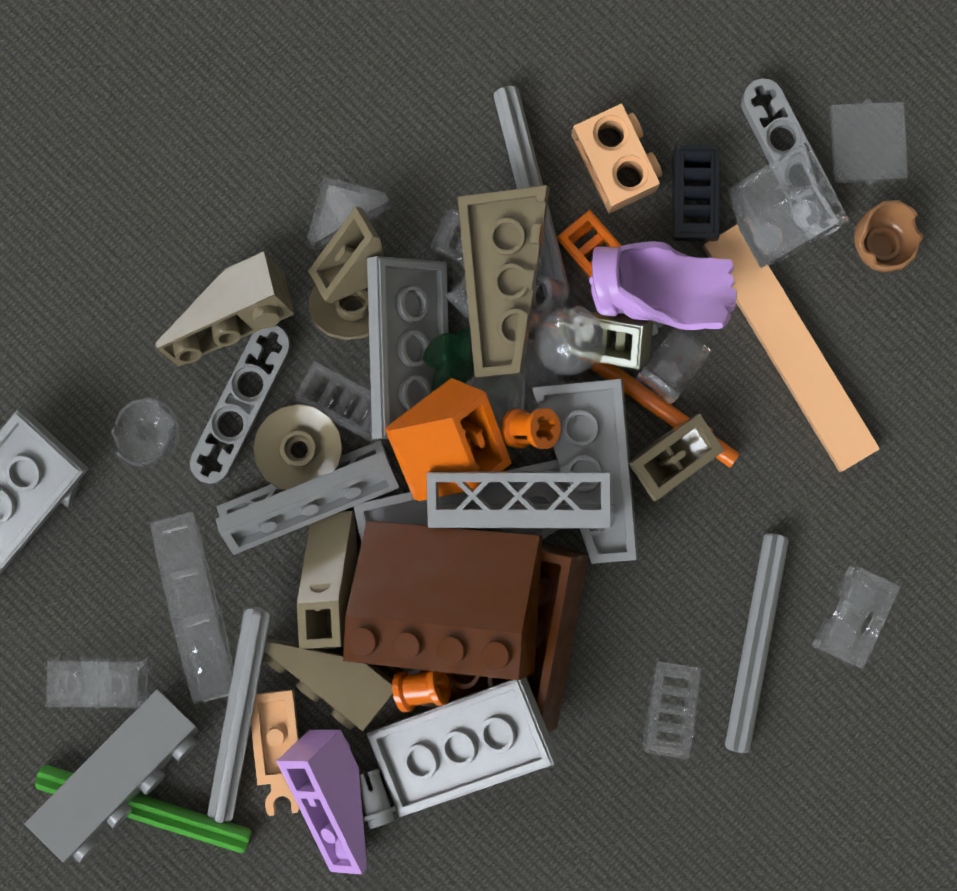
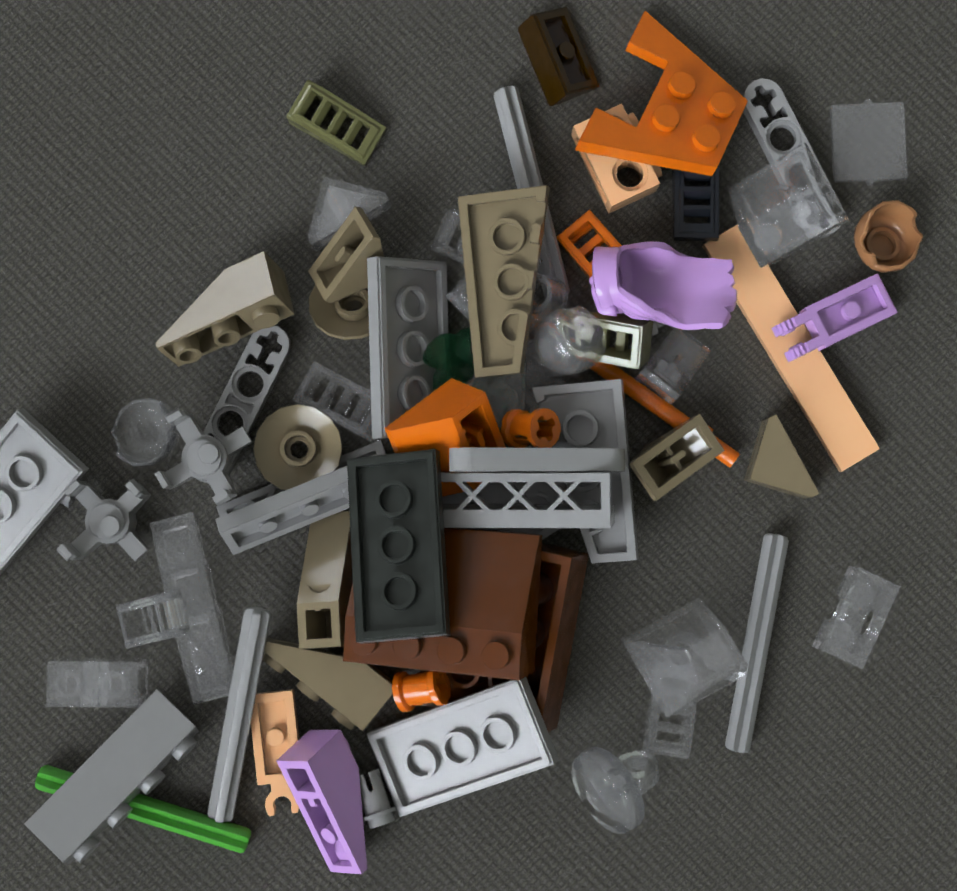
(107, 521): none -> light grey piece
(153, 618): none -> clear slope
(203, 457): none -> light grey piece
(328, 100): none -> olive slope
(398, 547): none -> pearl dark grey tile
(535, 459): none -> light grey beam
(557, 56): none -> dark brown slope
(614, 787): none -> clear tile
(685, 118): none -> orange wing
(685, 657): none -> clear slope
(777, 463): none -> dark tan slope
(839, 316): none -> lavender hinge

